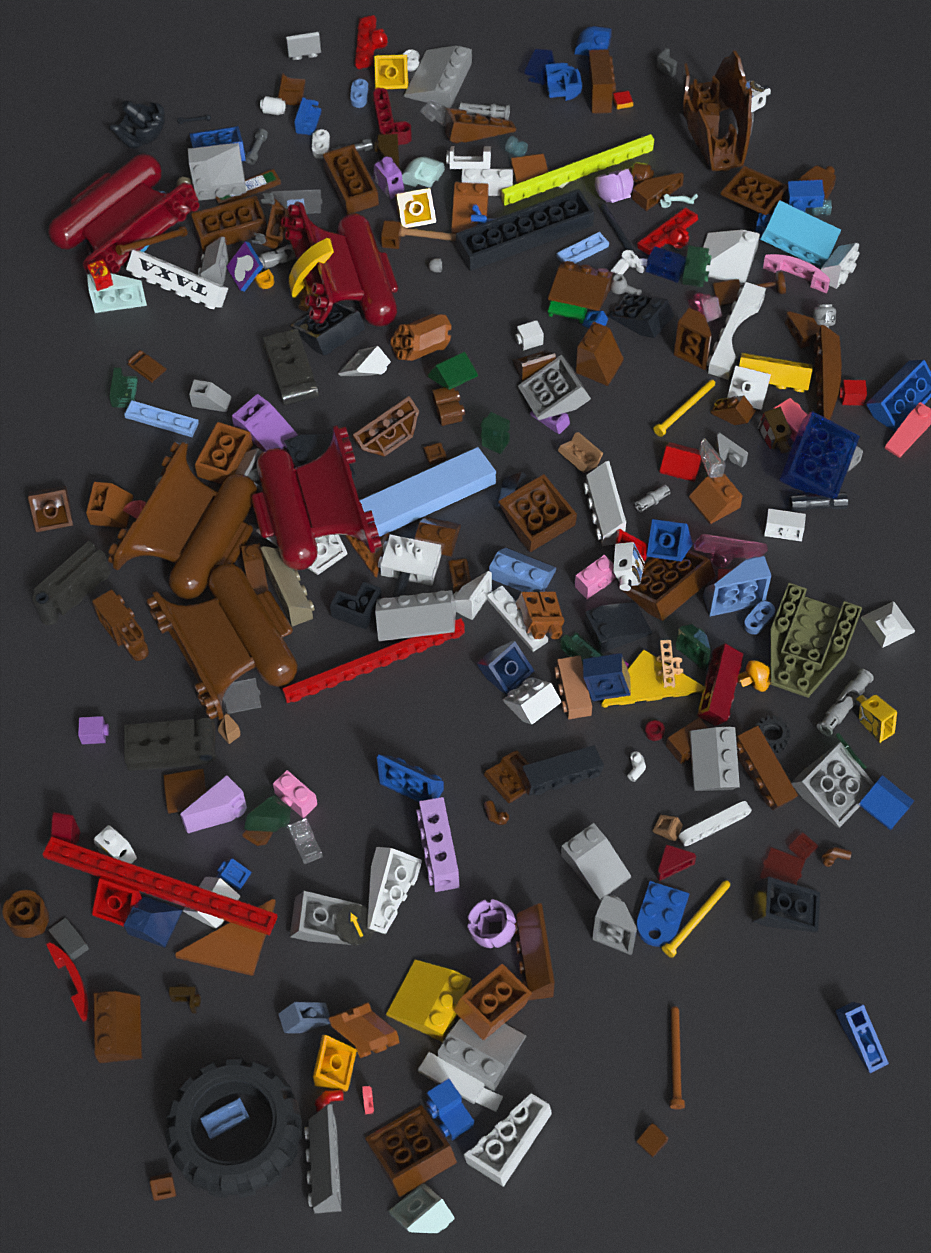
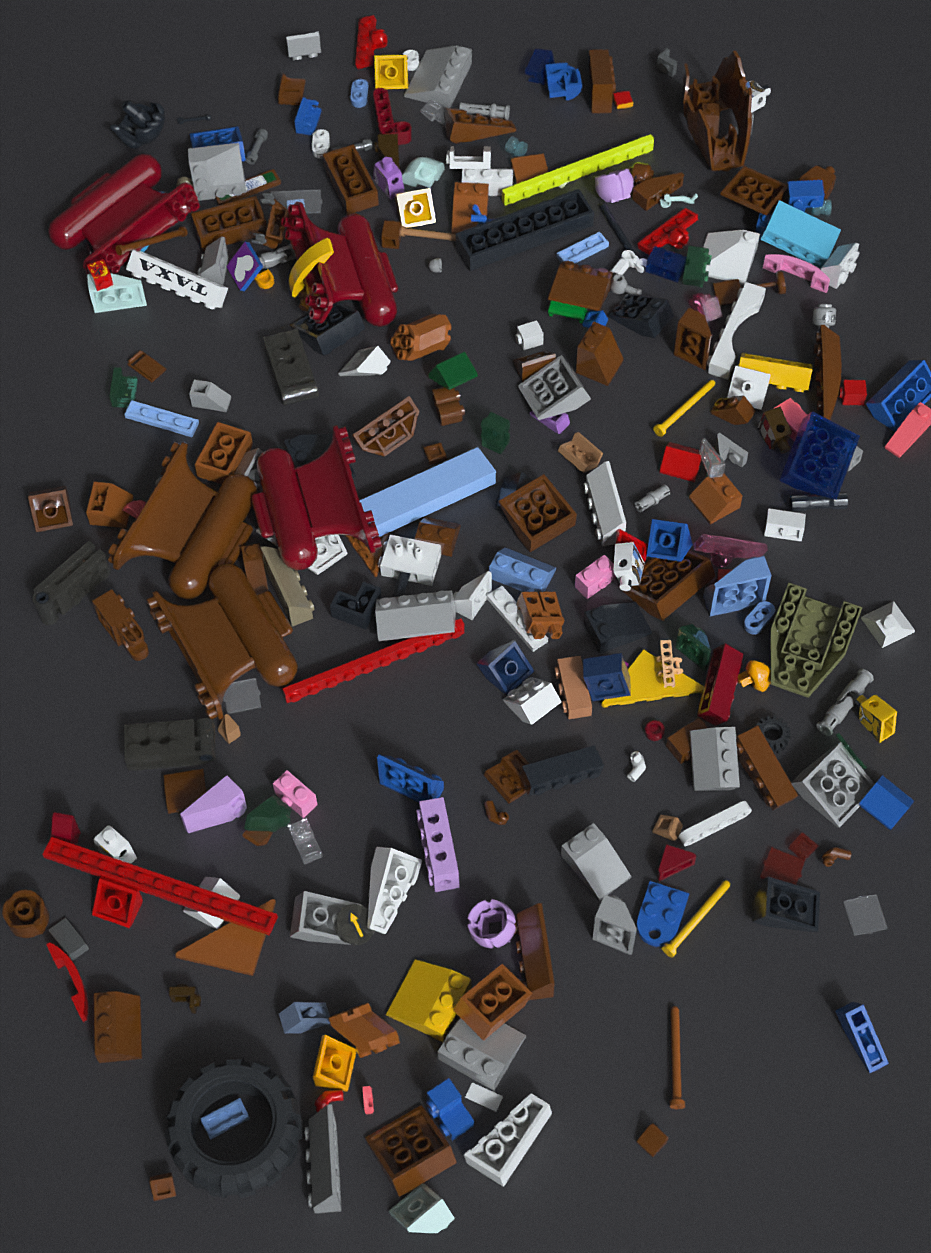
(93, 730): medium lavender brick -> none
(152, 921): dark blue slope -> none
(233, 873): blue bracket -> none
(264, 423): medium lavender slope -> none
(272, 105): white brick -> none
(440, 1070): white tile -> none
(459, 573): reddish brown slope -> none
(578, 646): clear green panel -> none
(593, 39): blue brick -> none
(802, 329): reddish brown slope -> none
(865, 915): none -> clear piece

